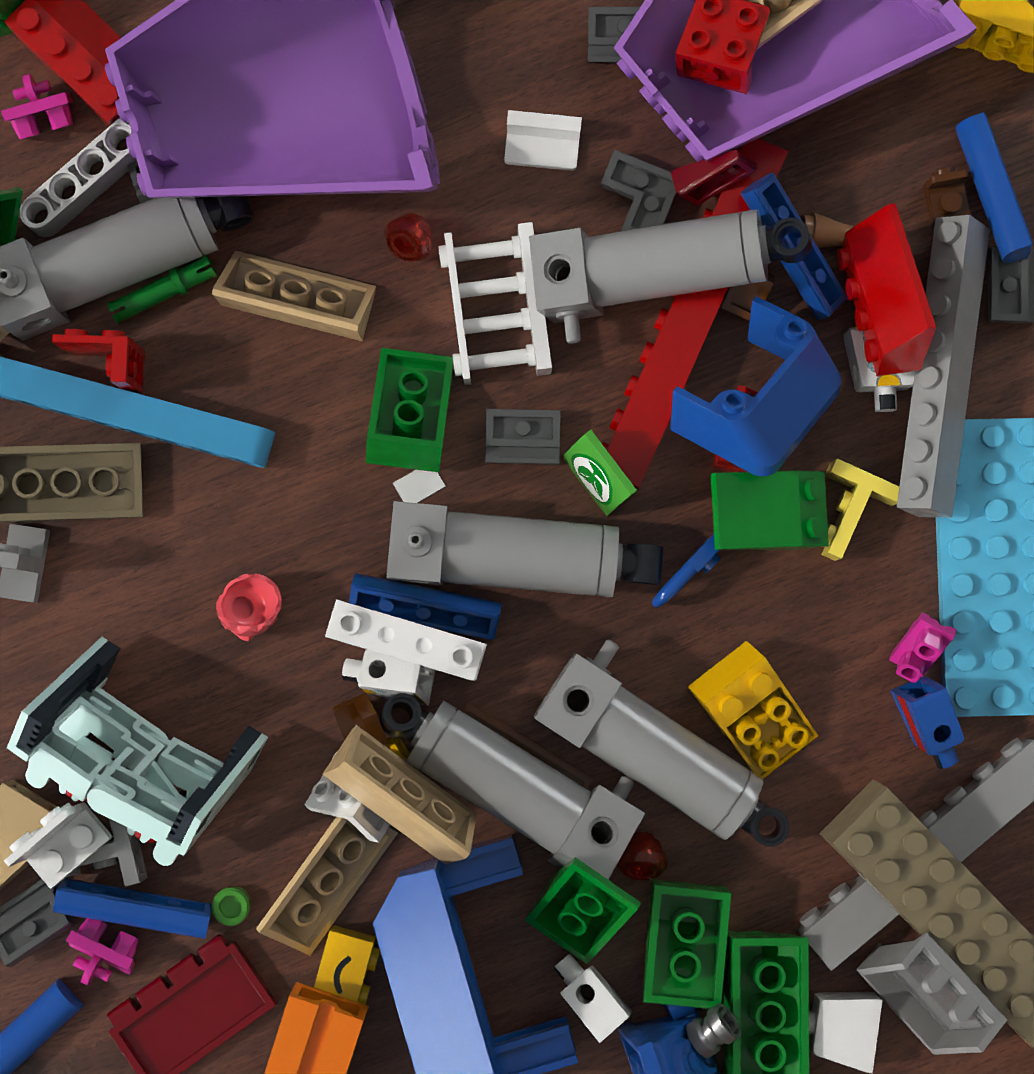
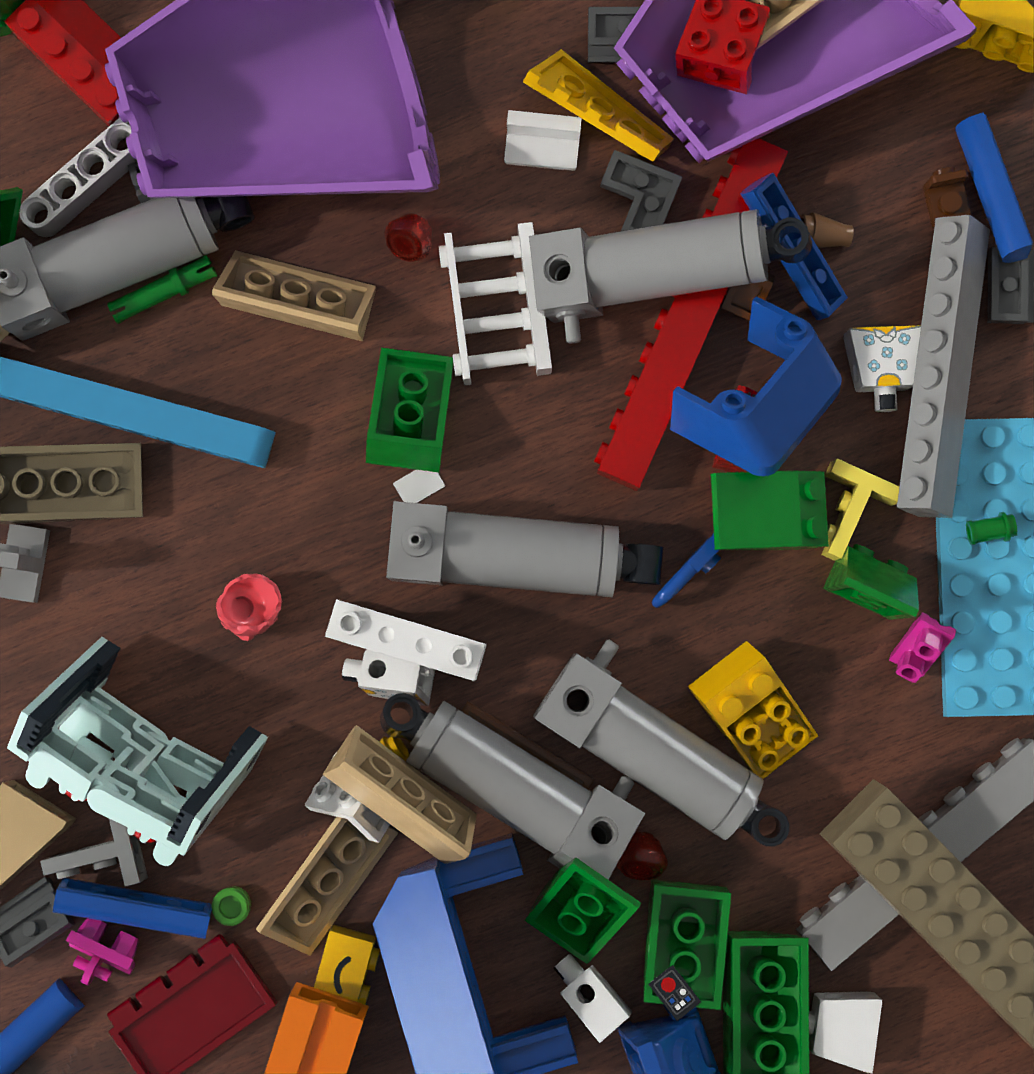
(23, 116): dark pink hips -> none
(63, 843): white bracket -> none
(123, 359): red bracket -> none
(361, 713): reddish brown bracket -> none
(427, 606): blue brick -> none
(522, 437): dark grey plate -> none
(589, 98): none -> yellow wing
(599, 473): bright green slope -> none
(674, 992): none -> black sticker
(706, 179): dark red slope -> none
(714, 1030): flat silver wheel -> none
(874, 584): none -> green slope
(886, 293): red slope -> none
(930, 719): blue torso -> none
(932, 996): light grey window -> none
(991, 529): none -> green pin

